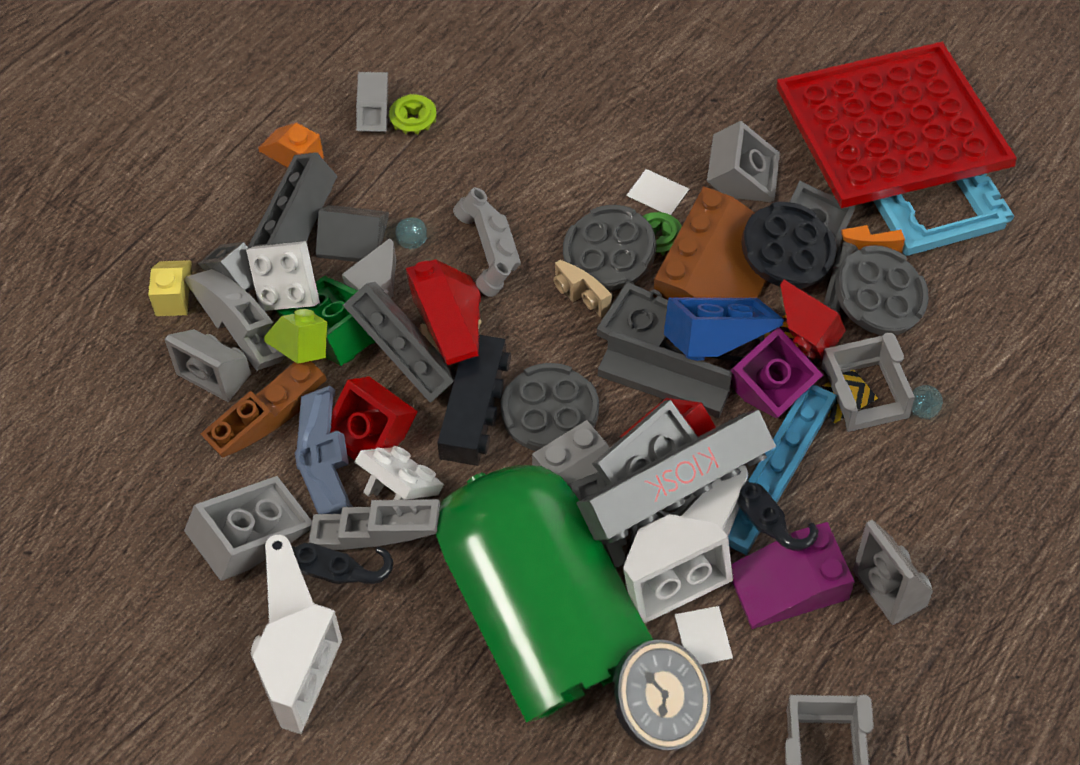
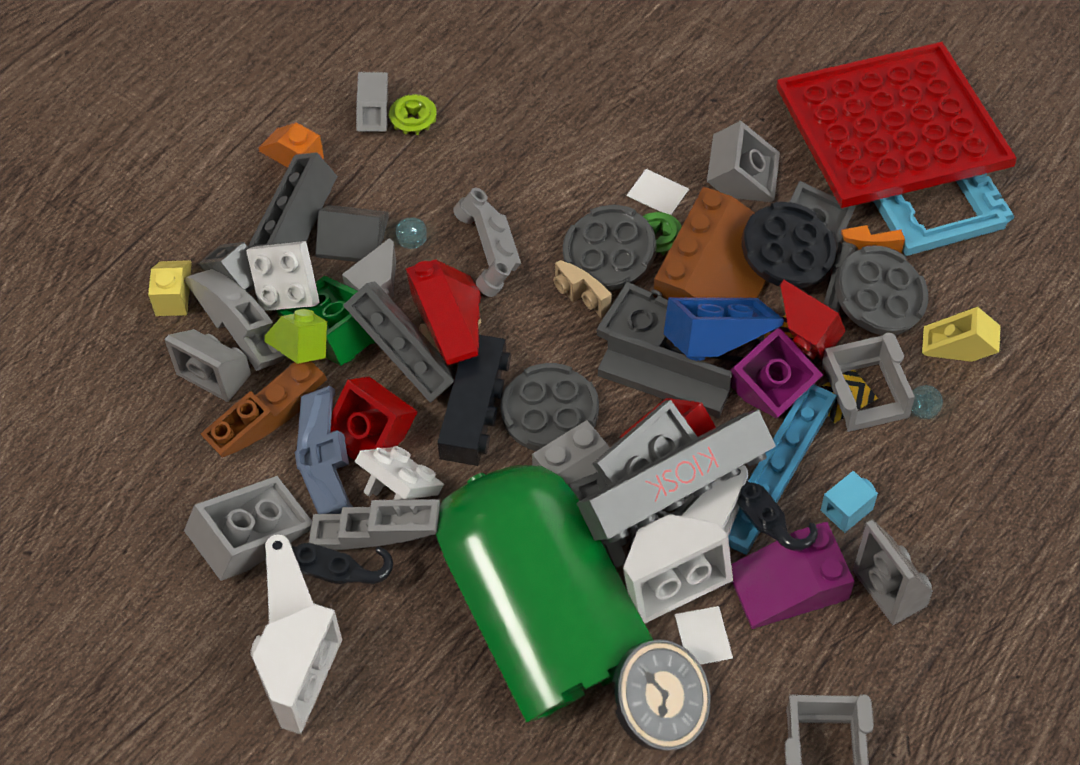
(849, 501): none -> medium azure brick
(962, 336): none -> light yellow slope

